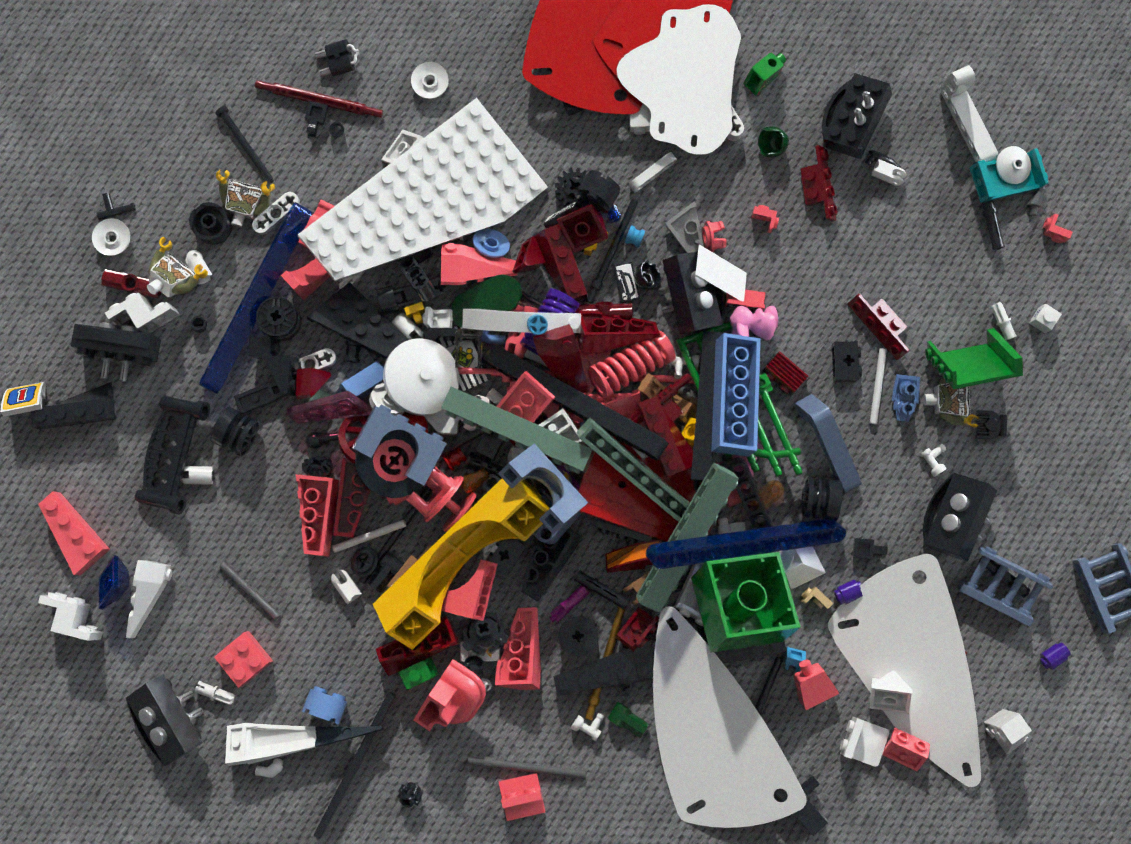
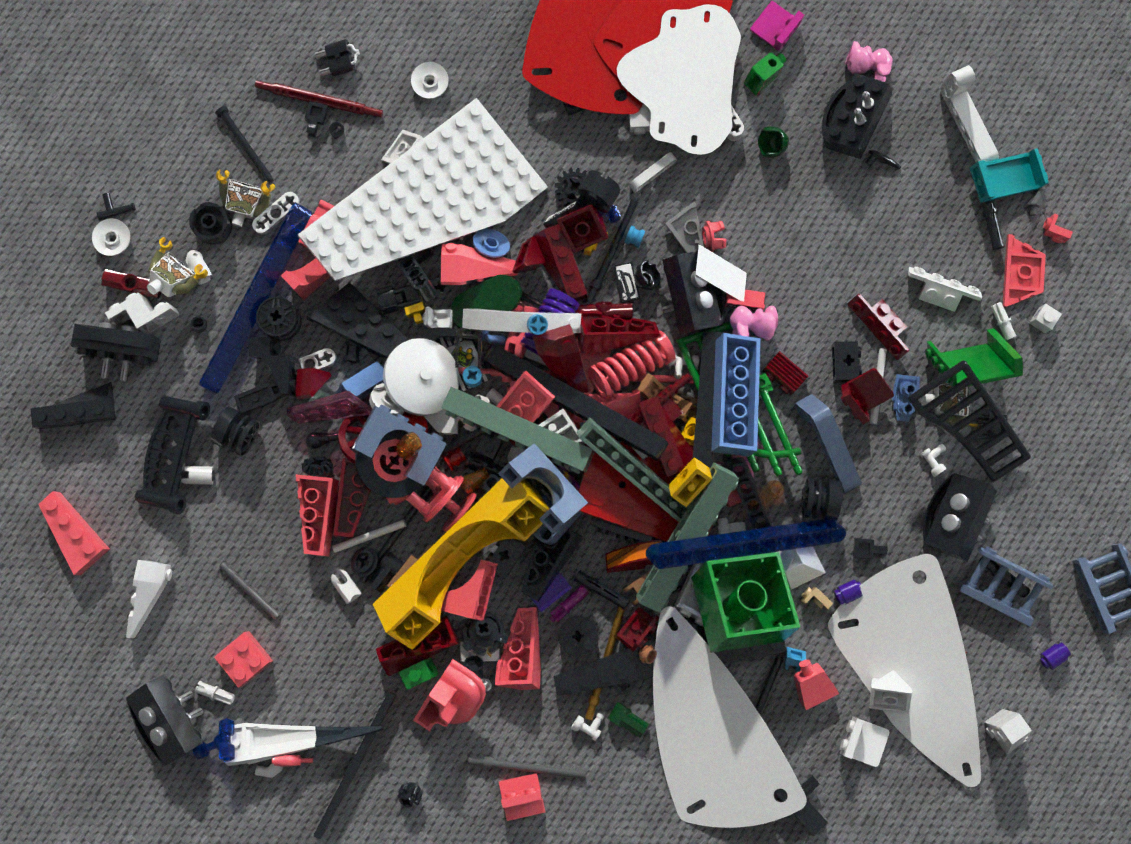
(23, 399): slope -> none
(70, 616): white bracket -> none
(112, 582): clear blue slope -> none
(221, 742): none -> clear blue bar
(290, 760): none -> coral hand
(324, 705): medium blue brick -> none
(406, 326): white piece -> none
(409, 446): none -> clear orange plate
(474, 380): none -> dark azure wheel
(554, 592): none -> dark purple panel
(647, 654): none -> nougat plate
(690, 482): none -> yellow brick
(764, 213): coral bracket -> none
(776, 25): none -> dark pink bracket
(817, 184): dark red bracket -> none
(862, 60): none -> bright pink animal
(865, 393): none -> dark red bracket
(888, 173): white piece -> none
(906, 749): coral bracket -> none
(942, 291): none -> white bracket
(953, 430): none -> black bar
(1007, 166): white dish -> none
(1023, 272): none -> coral wing

